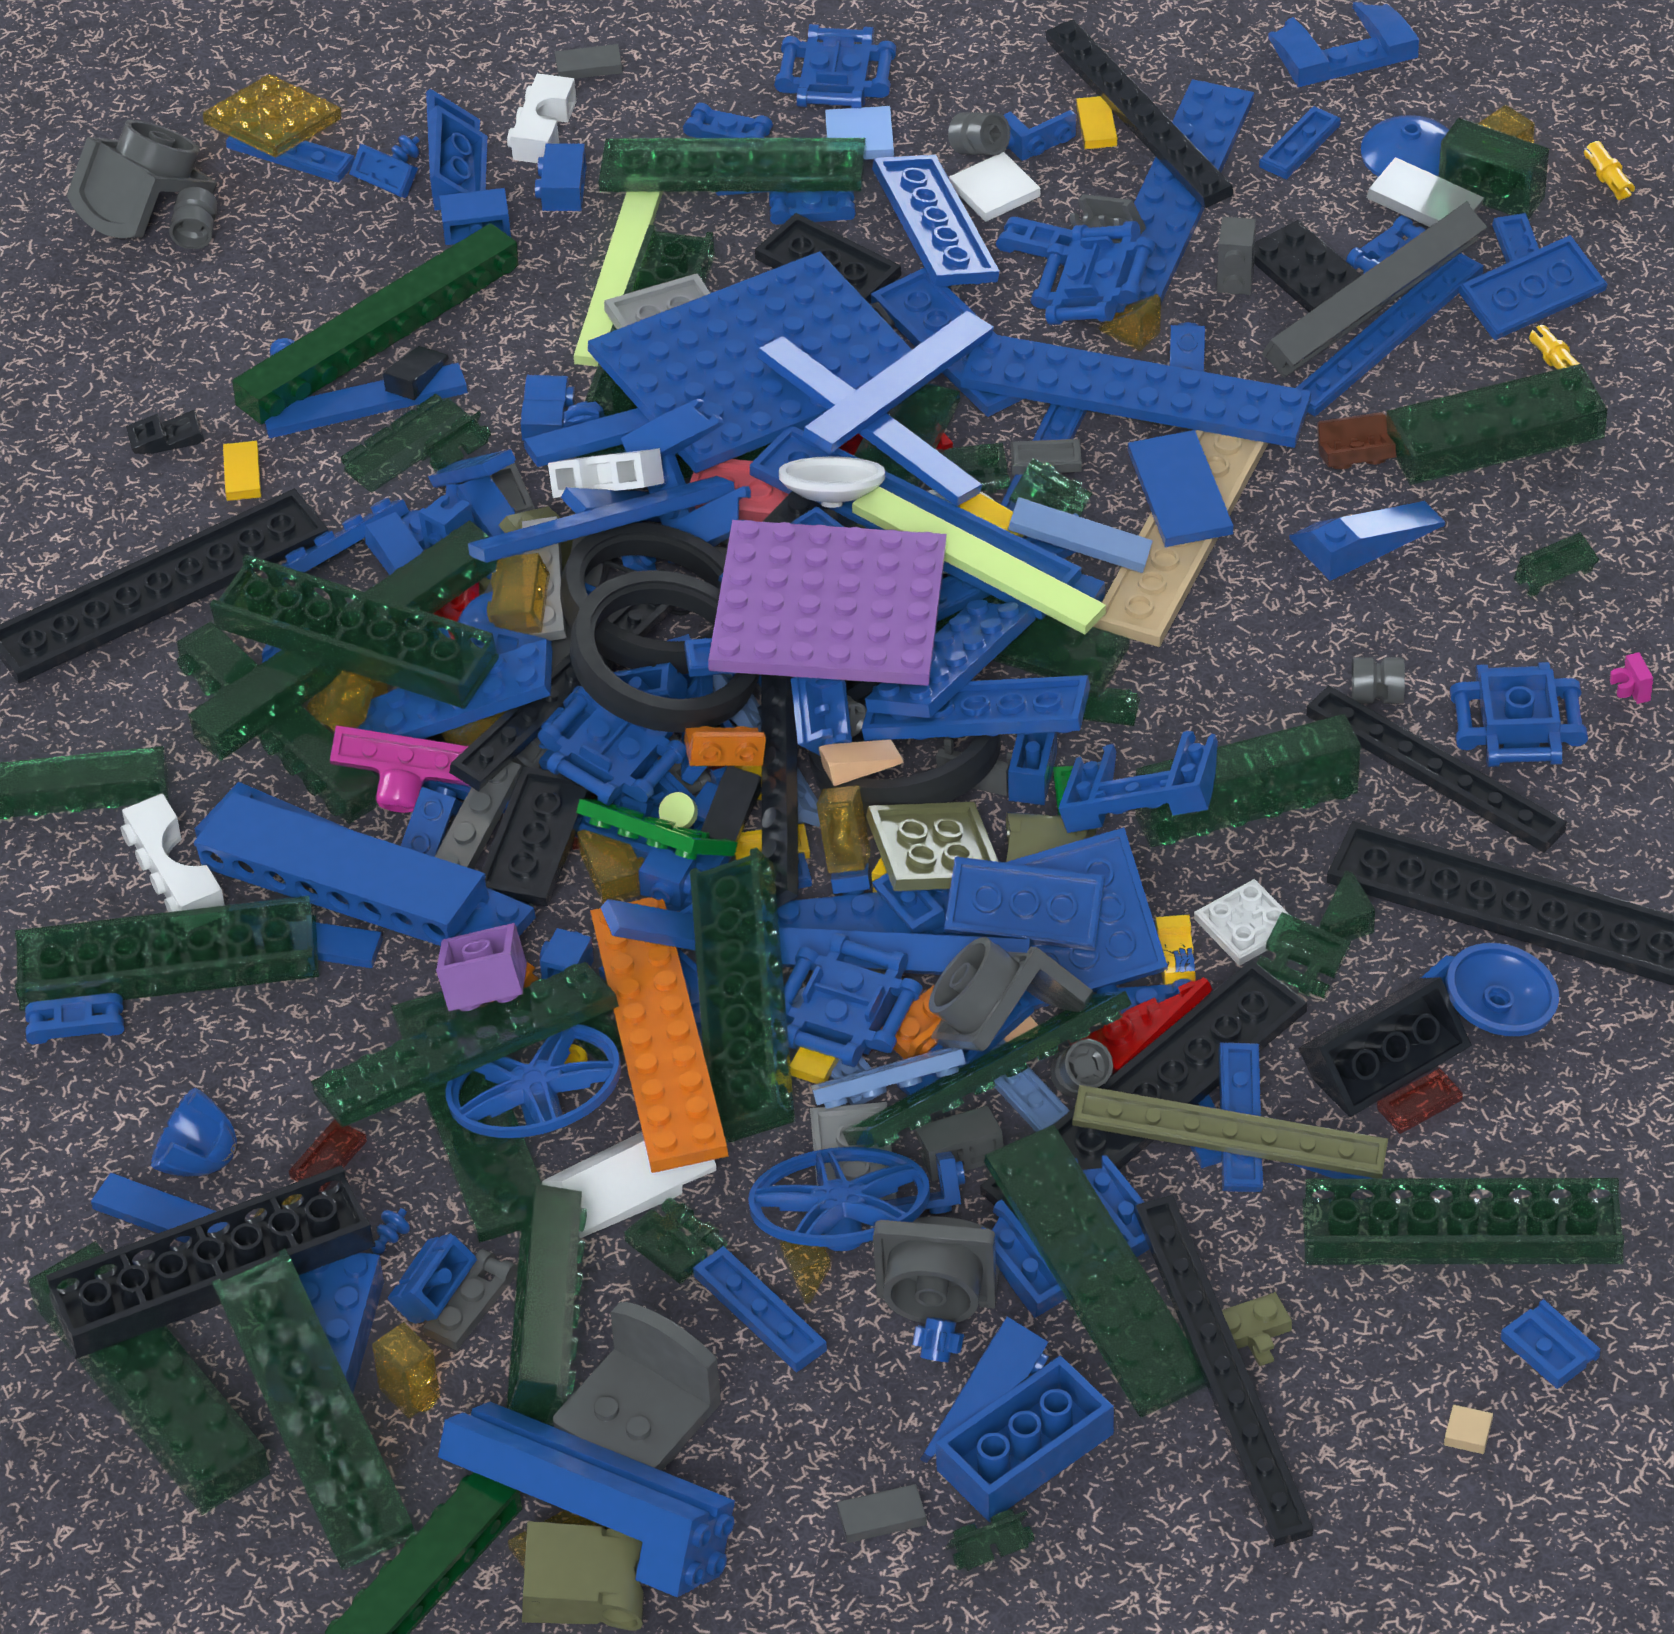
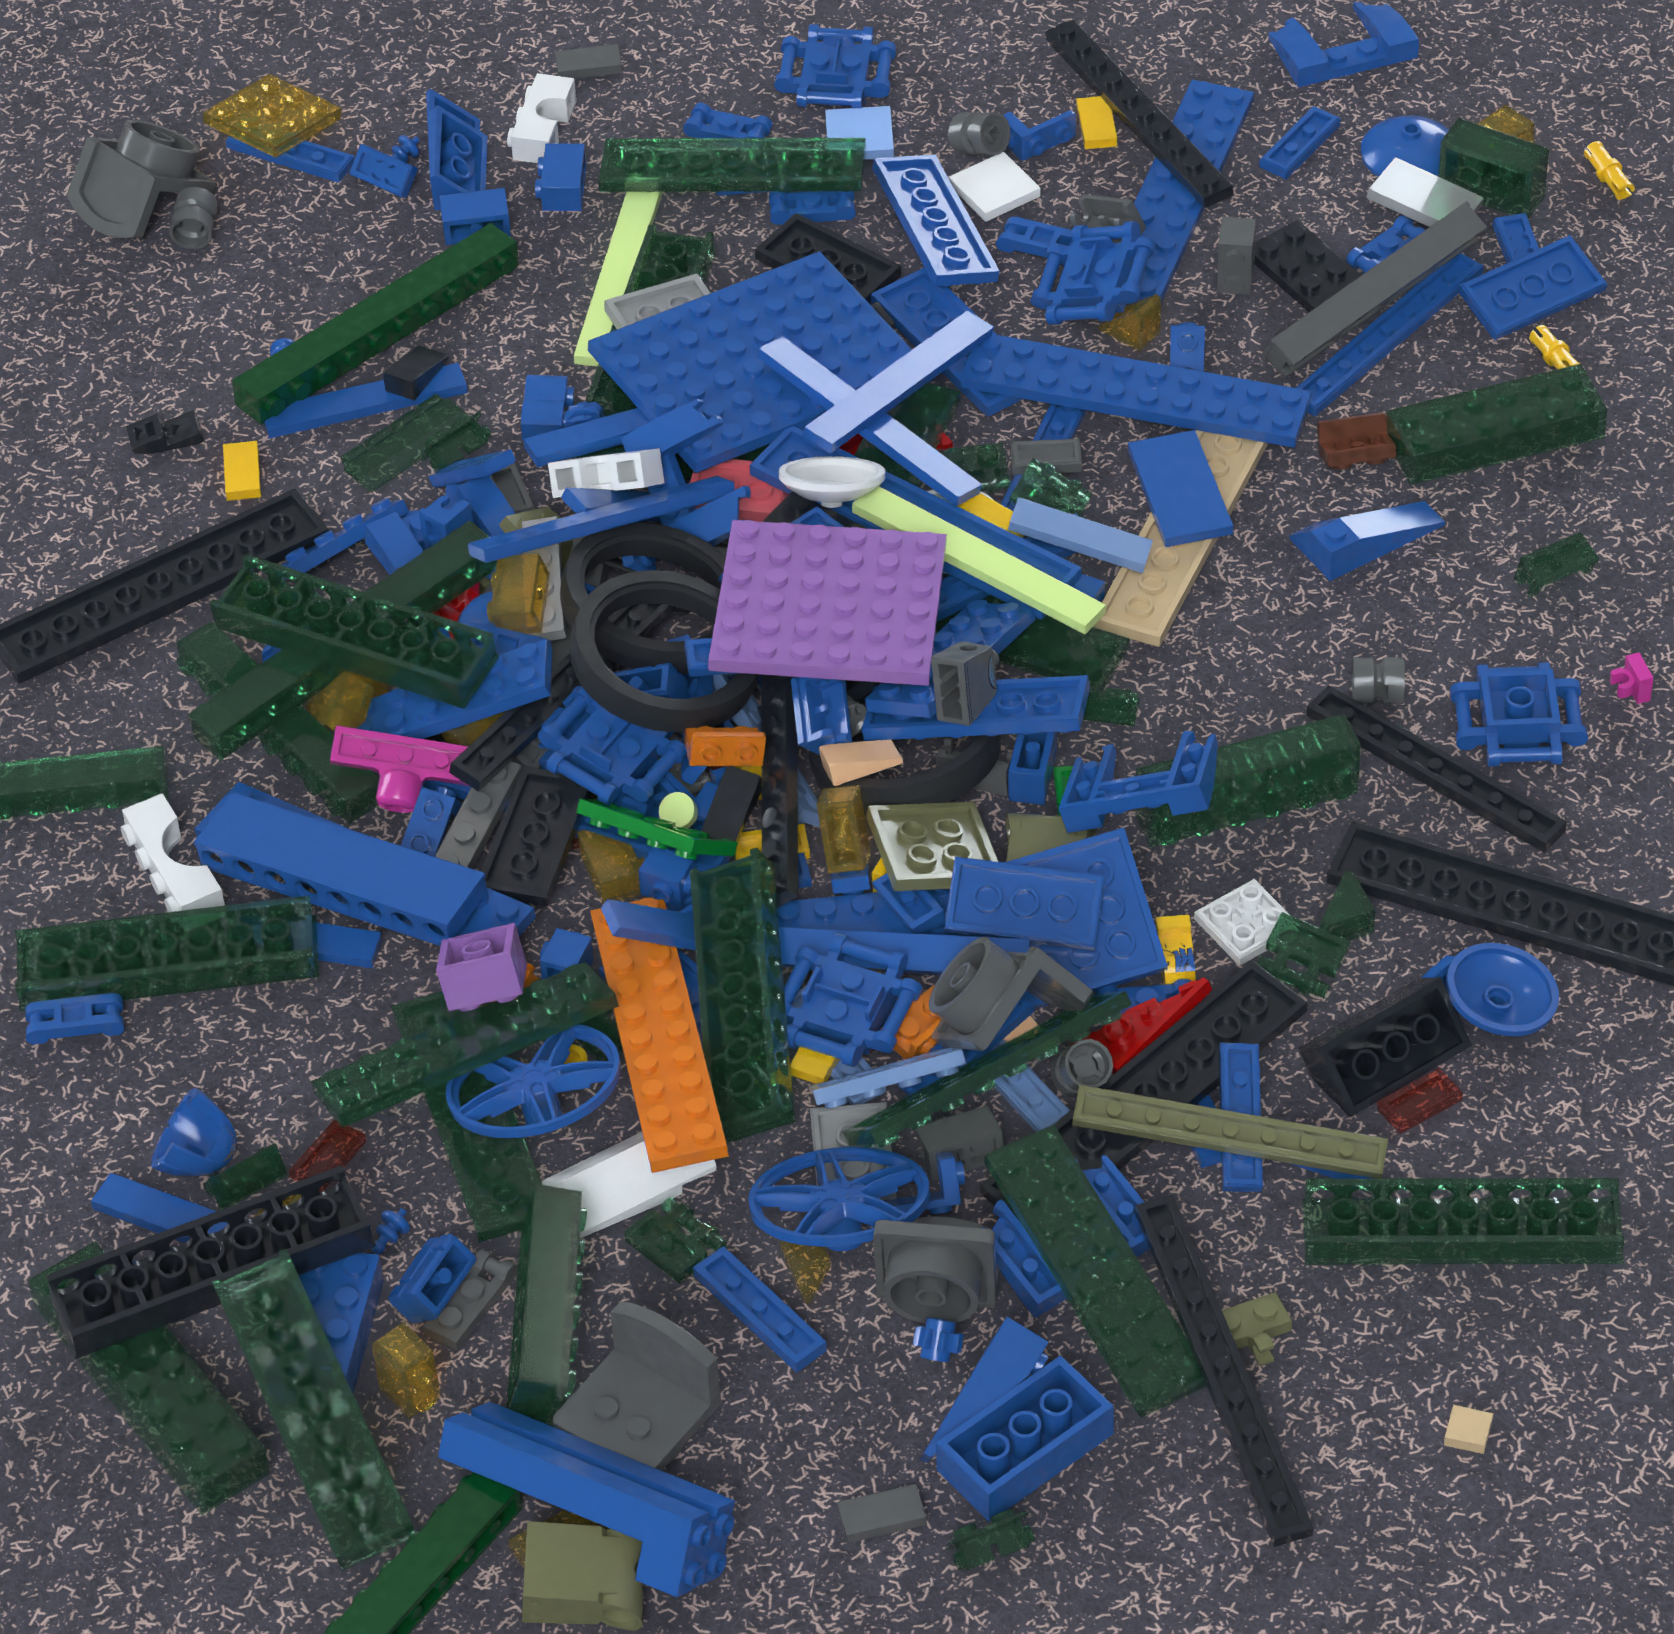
(246, 1177): none -> clear green hinge
(964, 681): none -> dark grey torso
(1550, 1344): blue plate -> none

